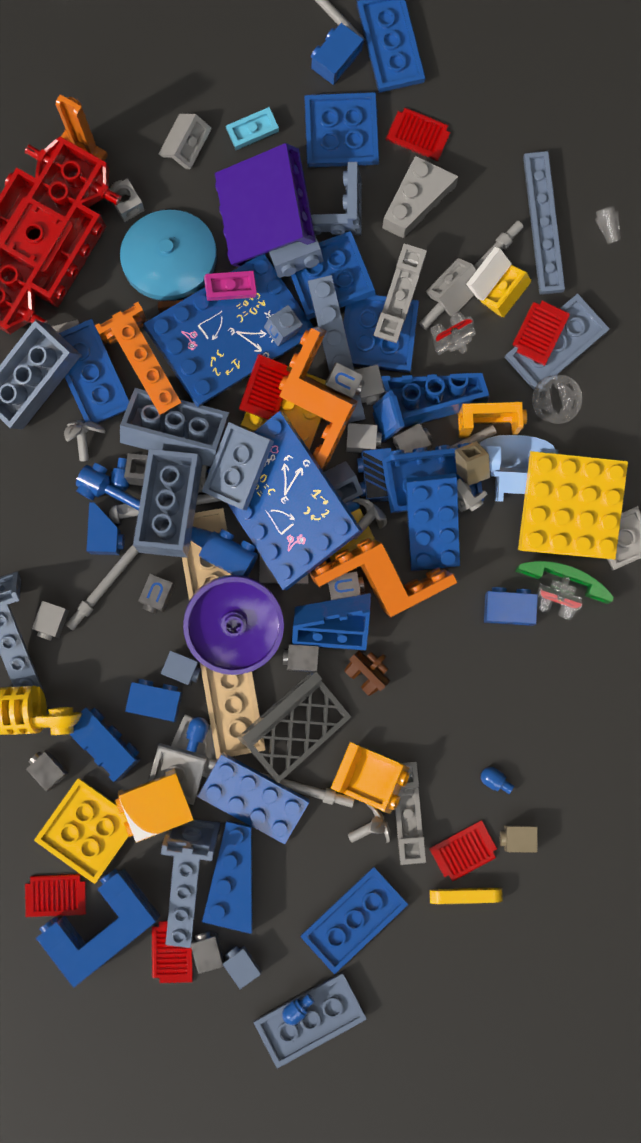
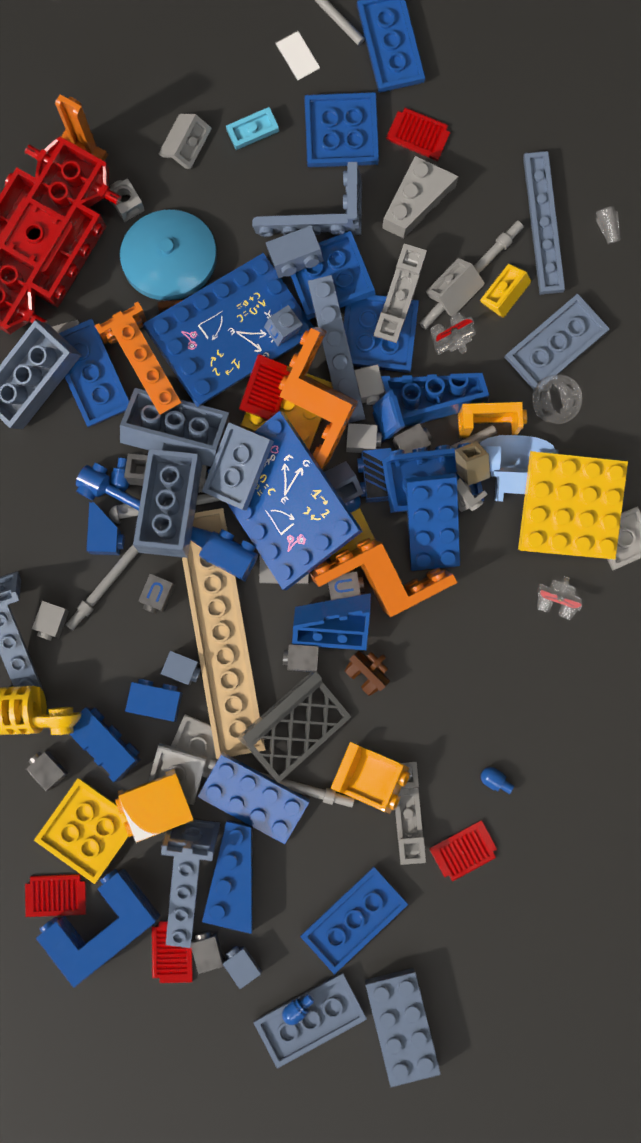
(79, 429): light grey plant -> none
(196, 733): blue cylinder -> none
(230, 285): dark pink plate -> none
(233, 625): dark purple dish -> none
(264, 204): dark purple panel -> none
(297, 55): none -> white sticker
(336, 53): blue brick -> none
(345, 380): flat silver brick -> none
(372, 513): light grey plant -> none
(376, 826): light grey plant -> none
(402, 1027): none -> sand blue brick
(466, 895): yellow beam -> none
(488, 273): white tile -> none
(510, 608): brick -> none
(519, 838): dark tan brick -> none
(540, 331): red window -> none
(594, 588): green slope -> none

